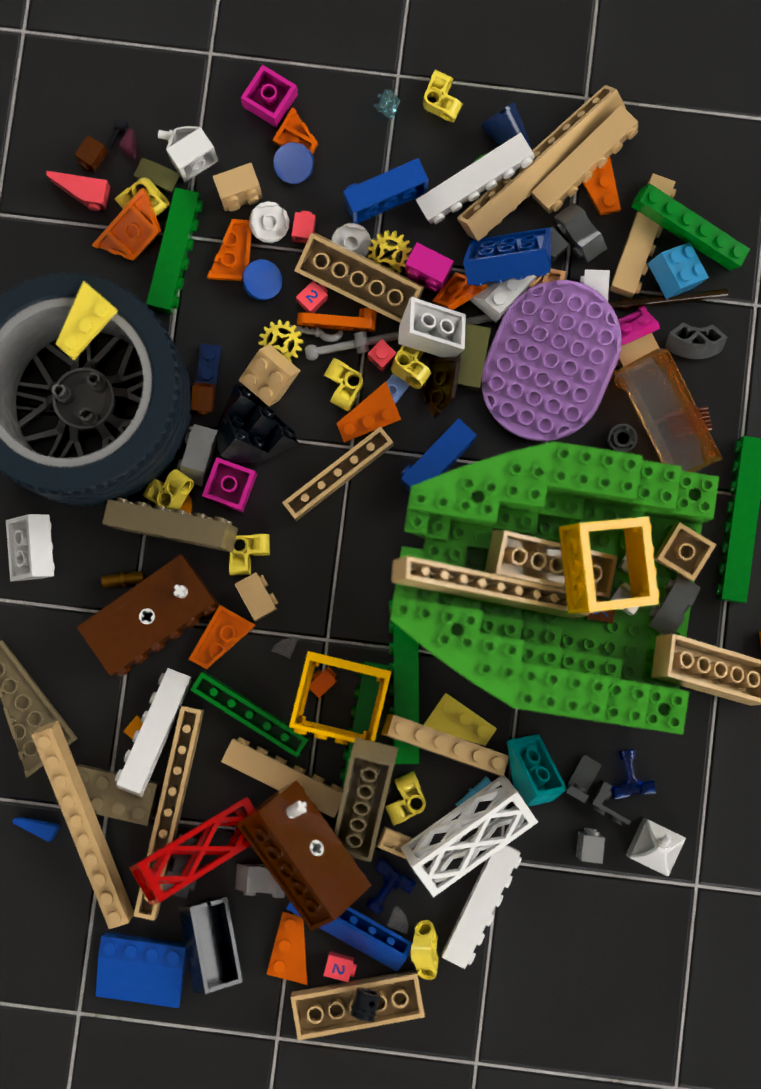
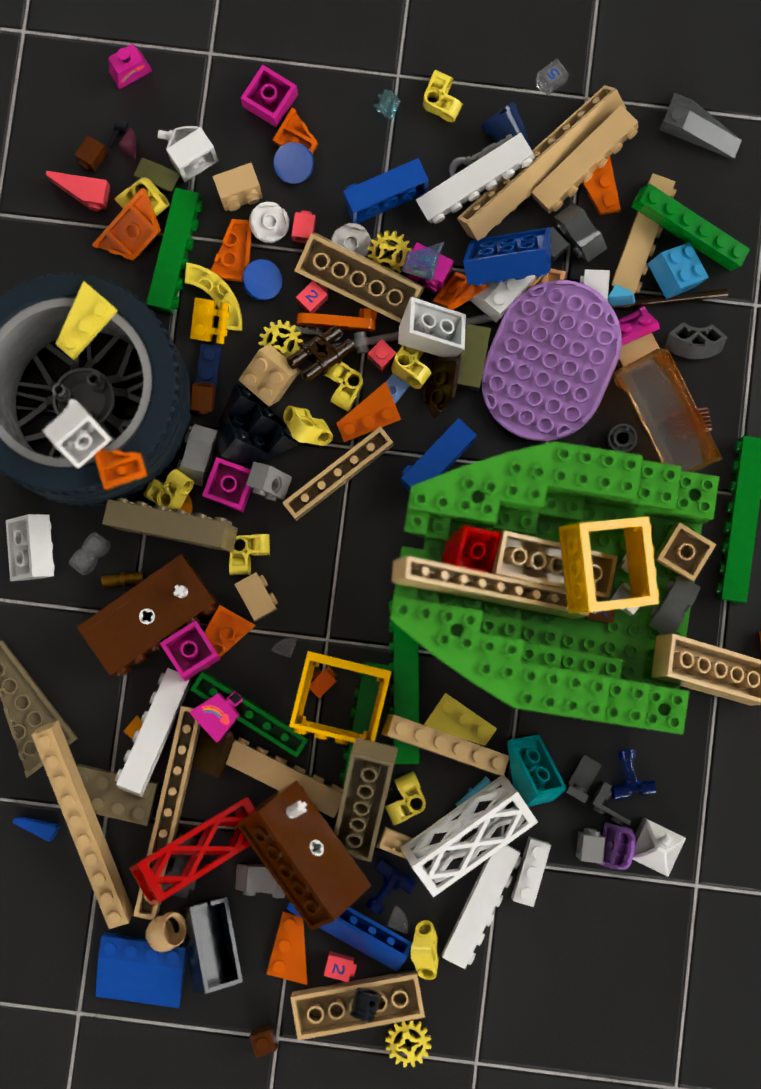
(76, 434): none -> white piece
(86, 558): none -> clear brick
(119, 467): none -> orange wing
(127, 66): none -> dark pink torso
(161, 934): none -> tan helmet
(190, 651): none -> dark pink brick
(204, 317): none -> yellow plate
(213, 756): none -> dark brown tile
(217, 289): none -> light yellow tile
(218, 714): none -> dark pink torso
(263, 1041): none -> reddish brown brick
(268, 481): none -> light grey brick
(305, 428): none -> light yellow piece
(321, 353): none -> dark brown pin
(400, 1045): none -> light yellow gear
(423, 262): none -> clear light blue slope
(469, 160): none -> light grey piece
(472, 549): none -> red slope
(531, 871): none -> white brick
(551, 77): none -> clear brick
(618, 846): none -> medium lavender slope
(621, 296): none -> medium azure slope
(694, 124): none -> dark grey wedge

